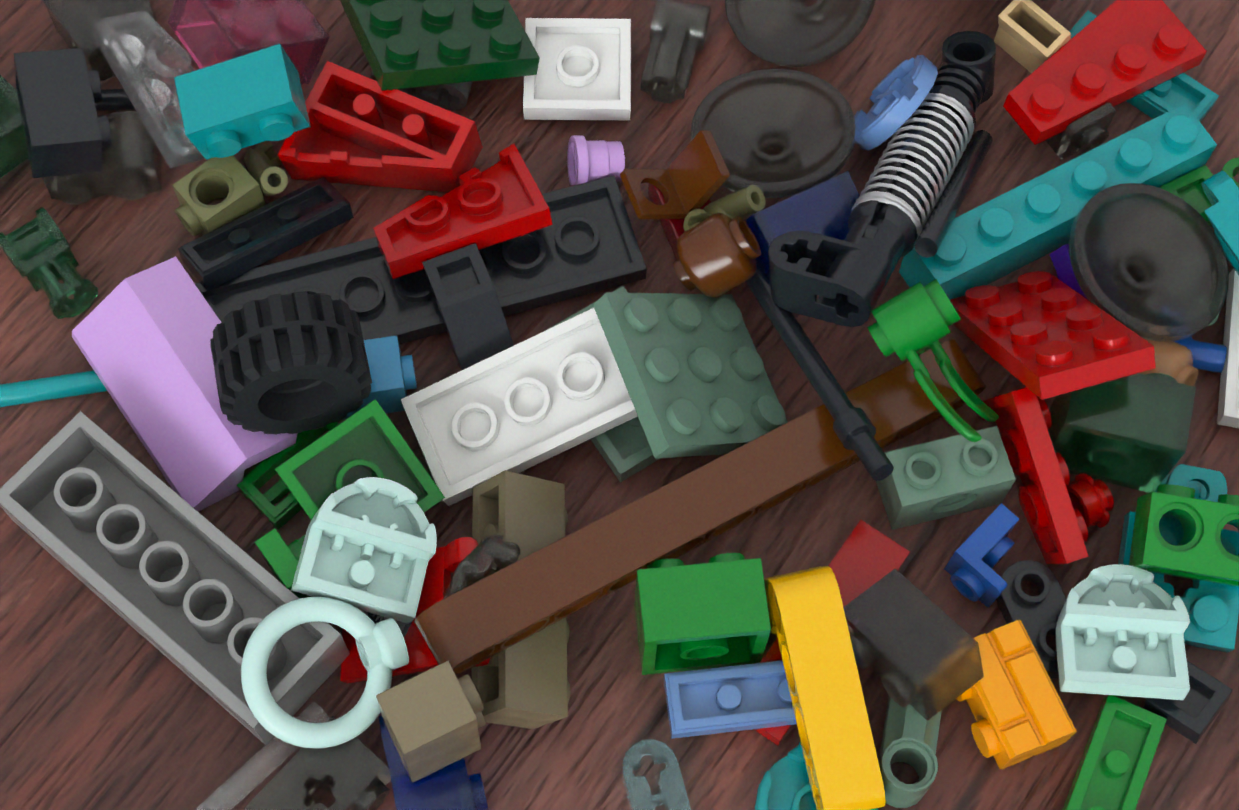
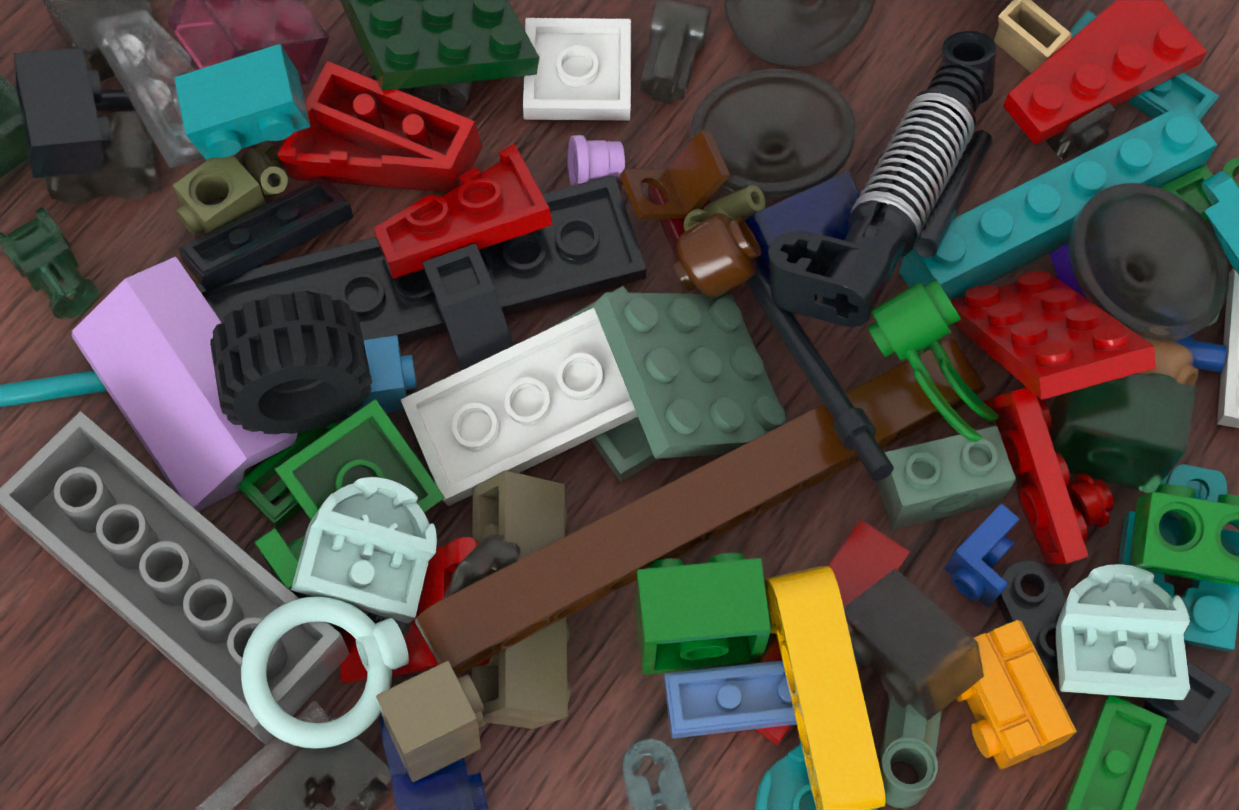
(894, 101): medium blue tile -> none

